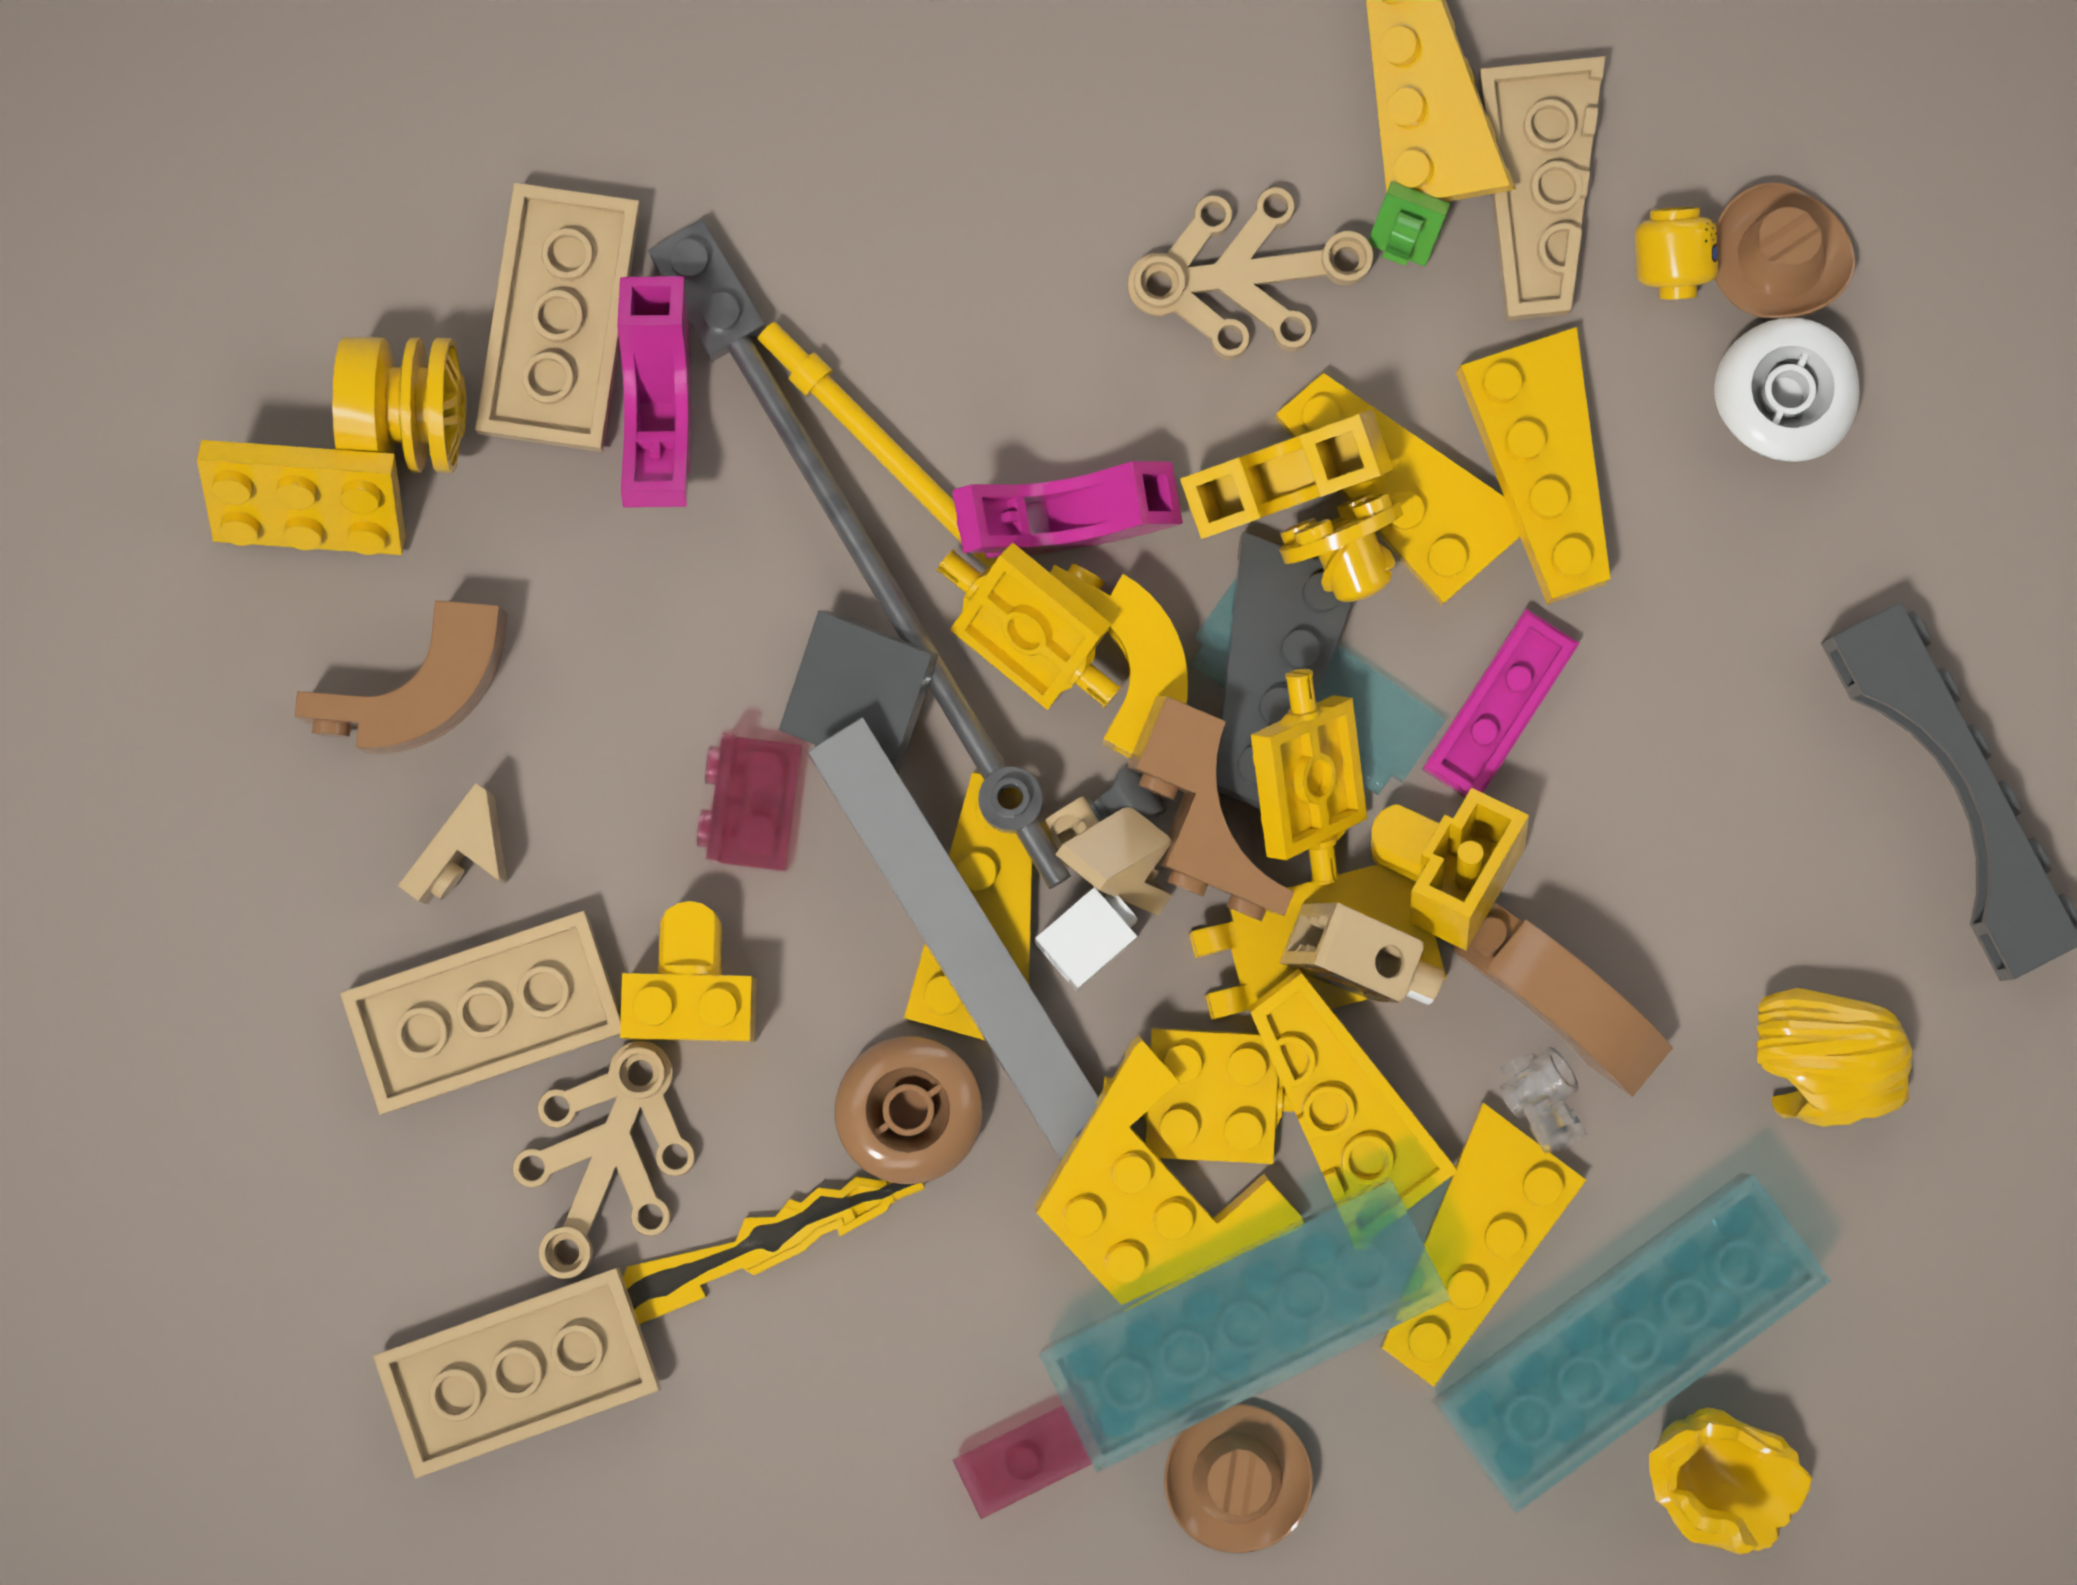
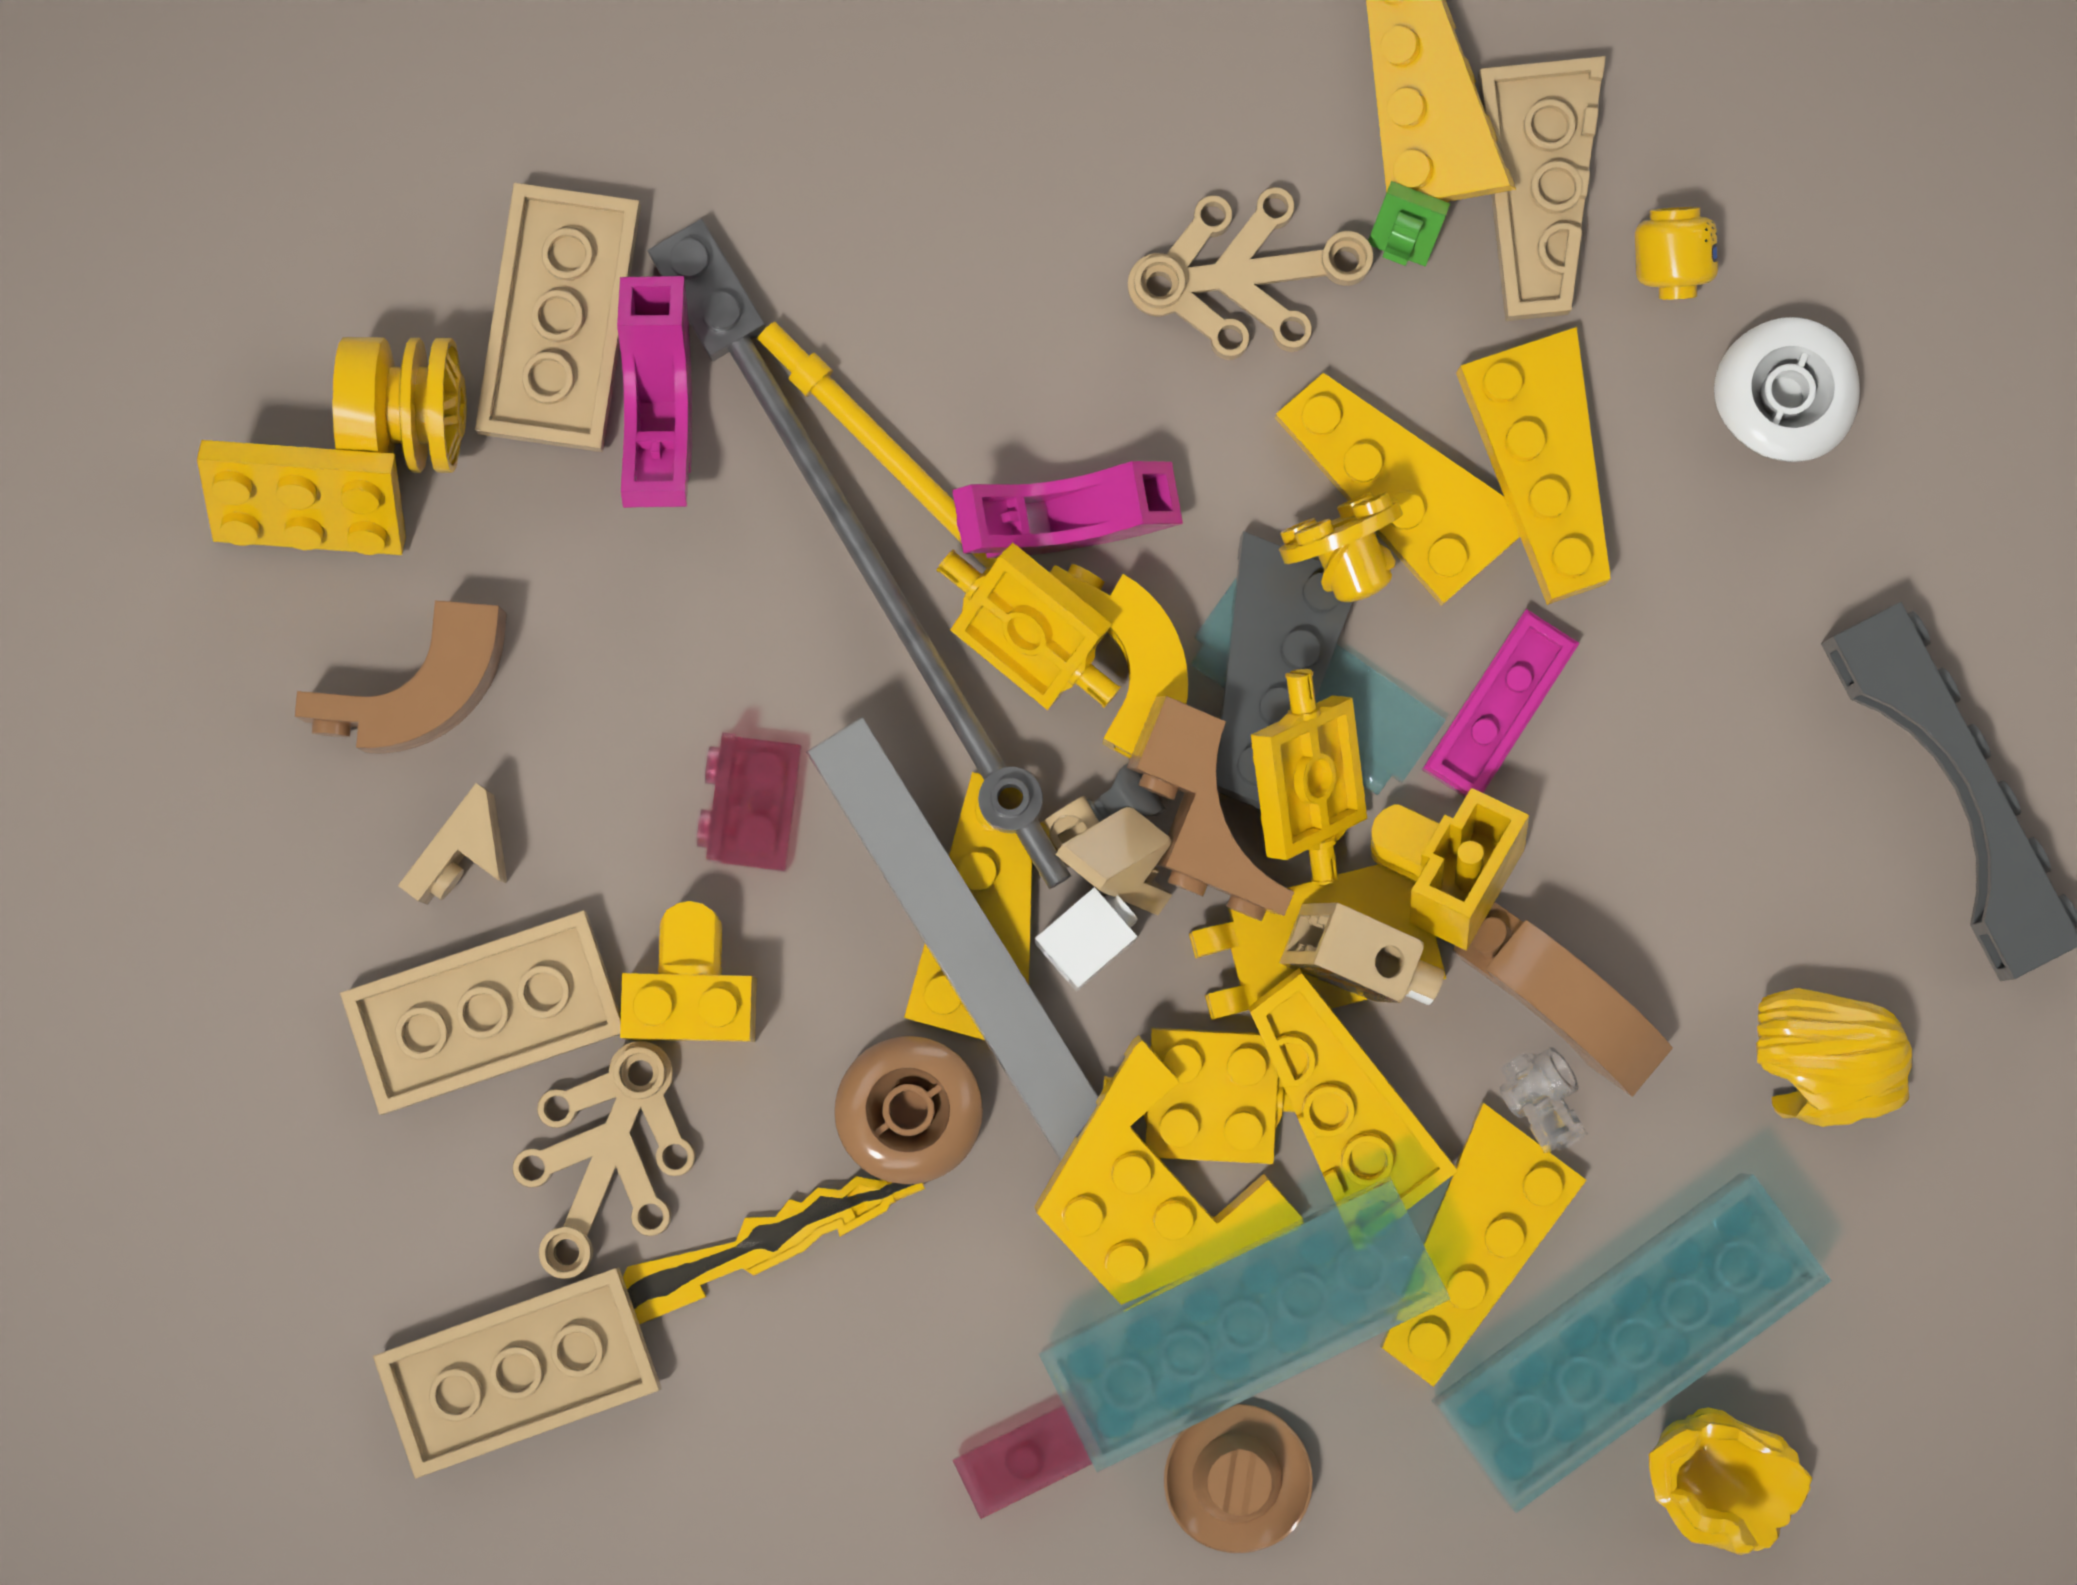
(858, 674): dark grey tile -> none
(1287, 474): yellow arch -> none
(1782, 252): medium nougat hat -> none

